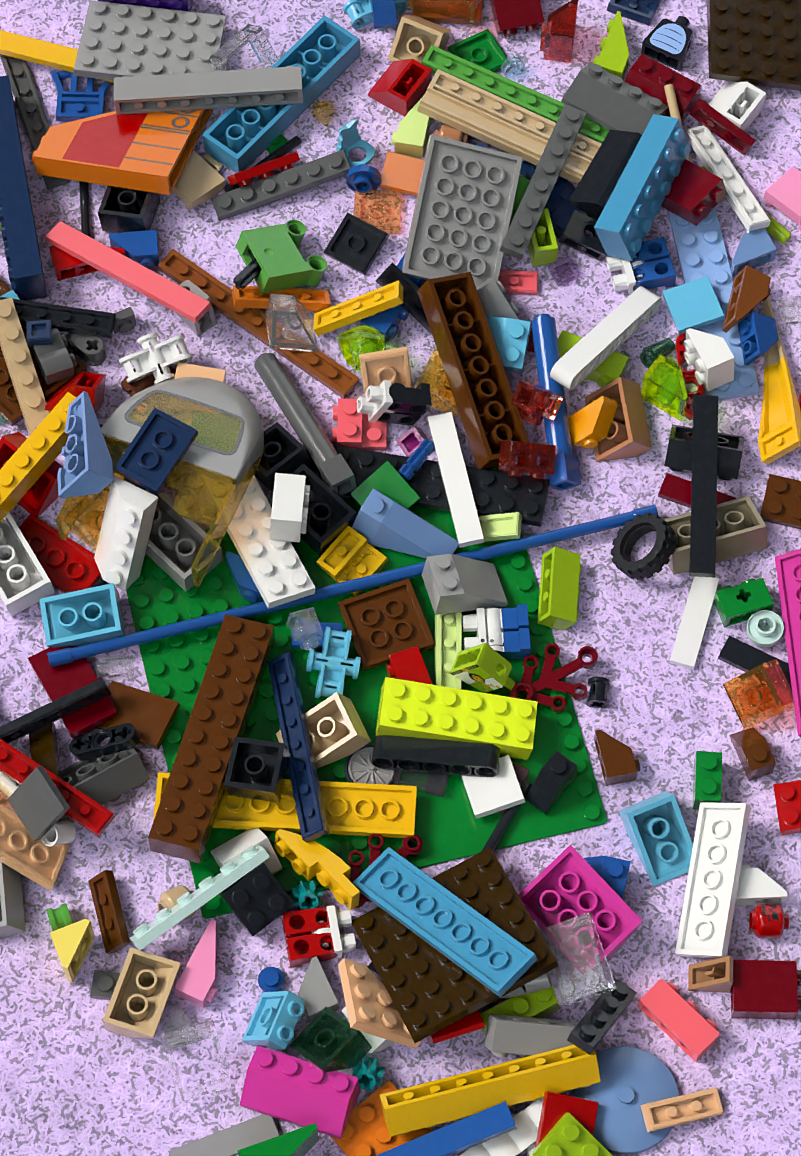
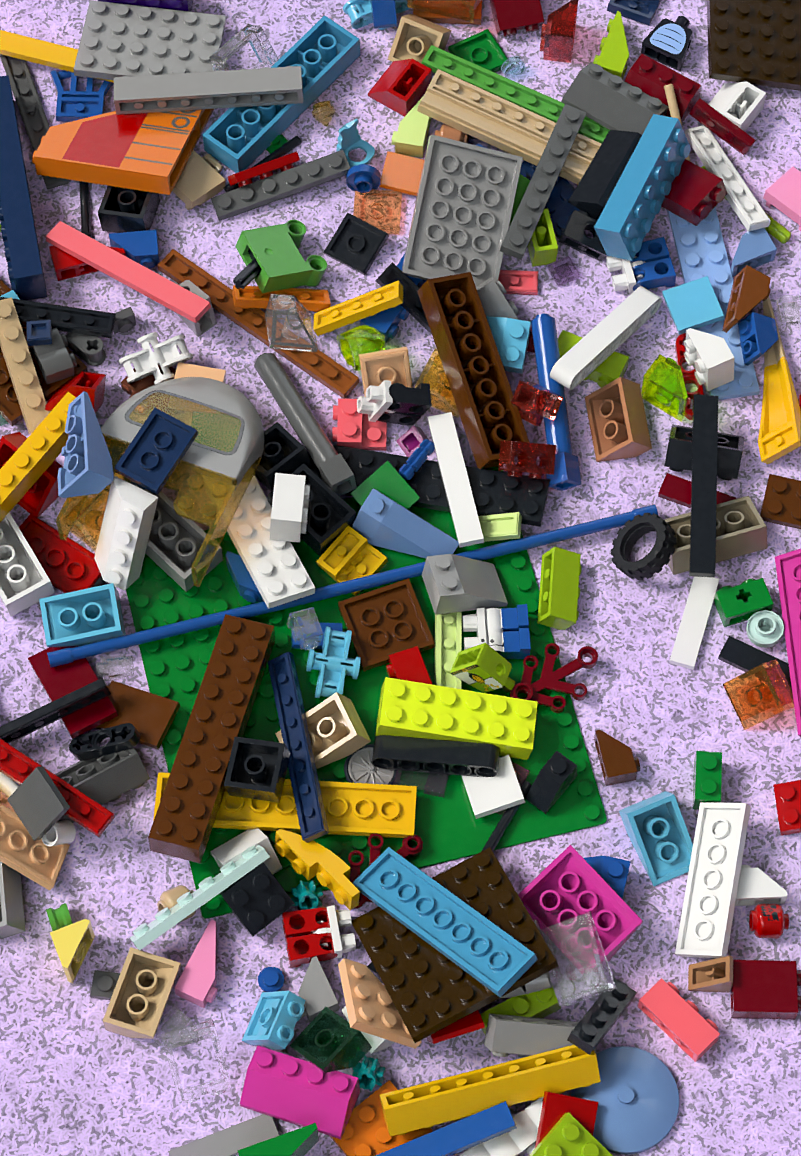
(45, 749): dark brown tile -> none
(109, 911): reddish brown plate -> none
(592, 422): light orange slope -> none
(598, 692): black bush -> none
(651, 352): clear green cone -> none
(682, 1109): light nougat tile -> none
(753, 753): reddish brown slope -> none

